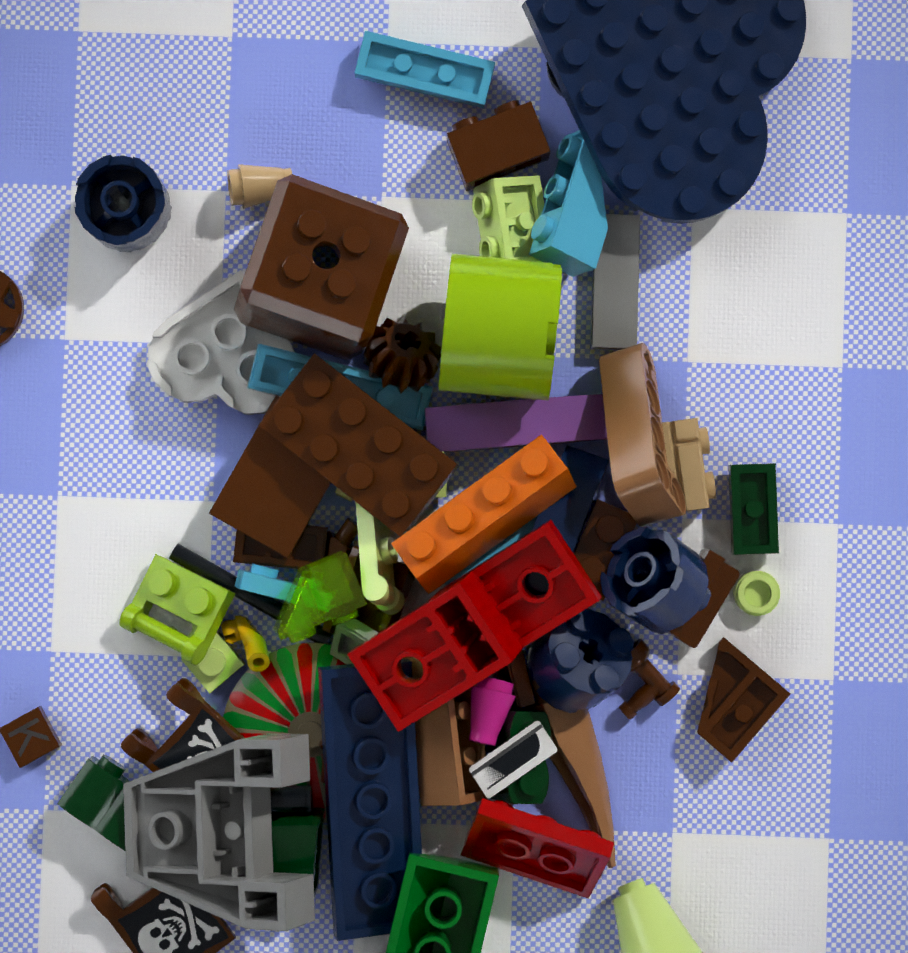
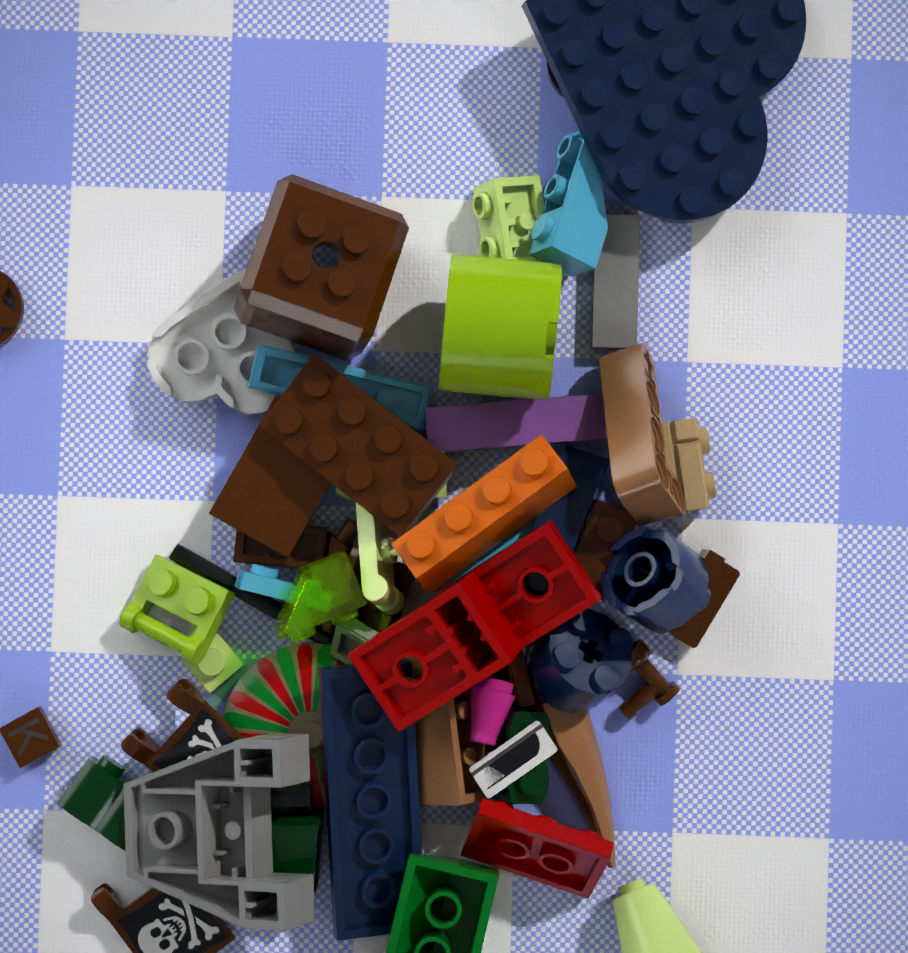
(96, 203): dark blue brick -> none
(252, 640): yellow arm -> none
(253, 184): tan cone -> none
(402, 355): reddish brown gear -> none
(424, 69): medium azure plate -> none
(497, 144): reddish brown brick -> none
(737, 701): reddish brown wing -> none
(753, 509): dark green plate -> none
(756, 593): yellowish green tile -> none

